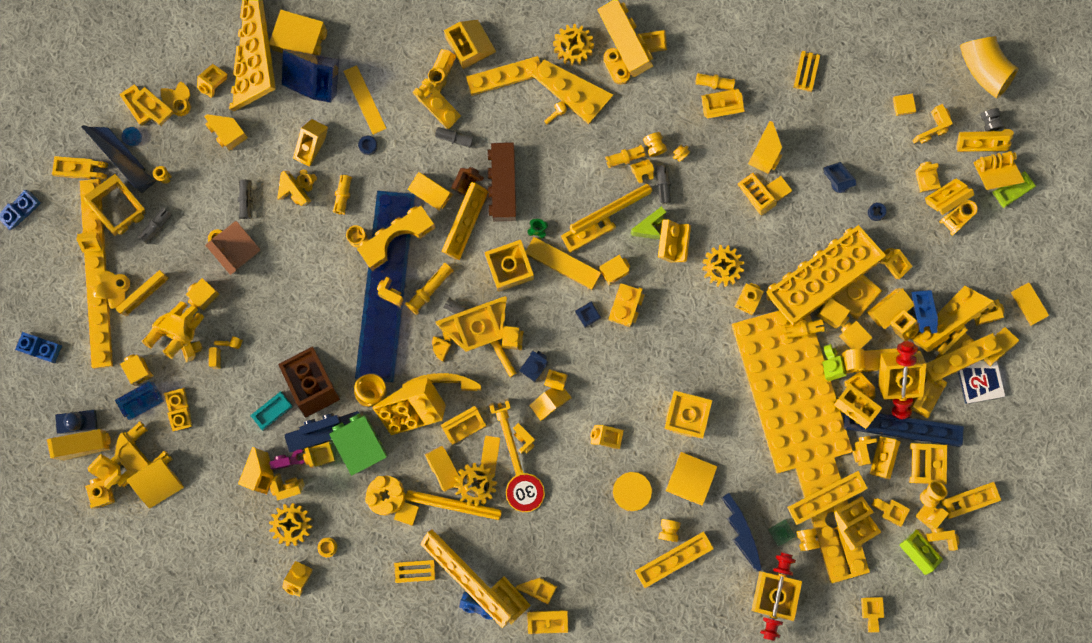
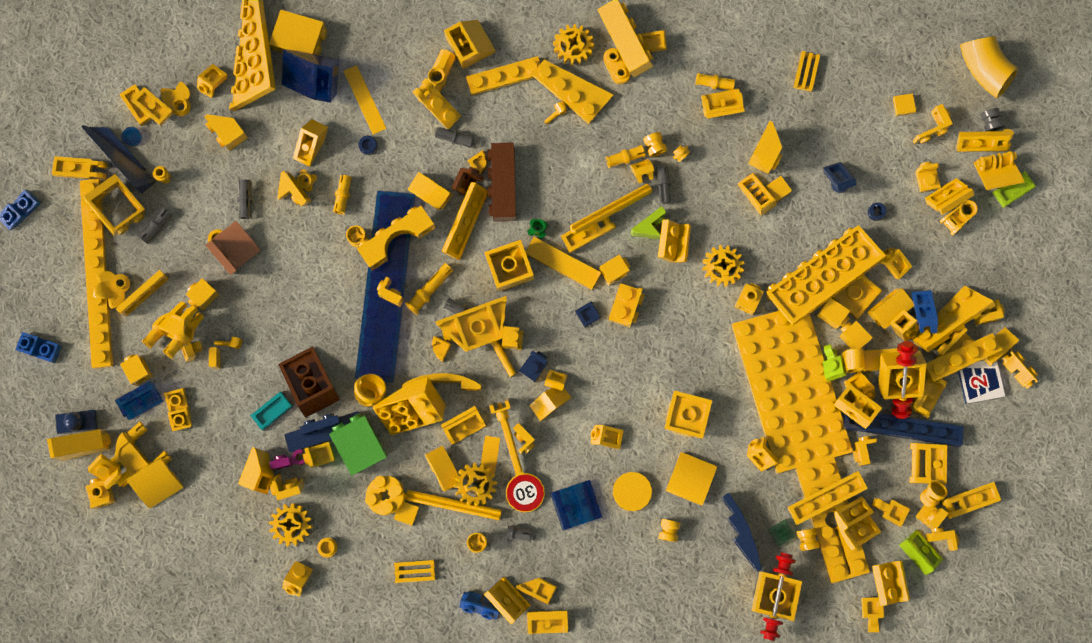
(89, 241): yellow tile -> none
(467, 578): yellow tile -> none
(476, 542): none -> yellow wheel
(478, 161): none -> yellow tile
(518, 533): none -> dark grey pin
(576, 505): none -> clear blue slope
(674, 559): yellow plate -> none
(760, 454): none -> yellow bracket
(803, 329): yellow pin -> none
(885, 457): yellow plate -> none
(891, 583): none -> yellow bracket
(1016, 362): none -> yellow hinge
(1029, 304): yellow tile -> none

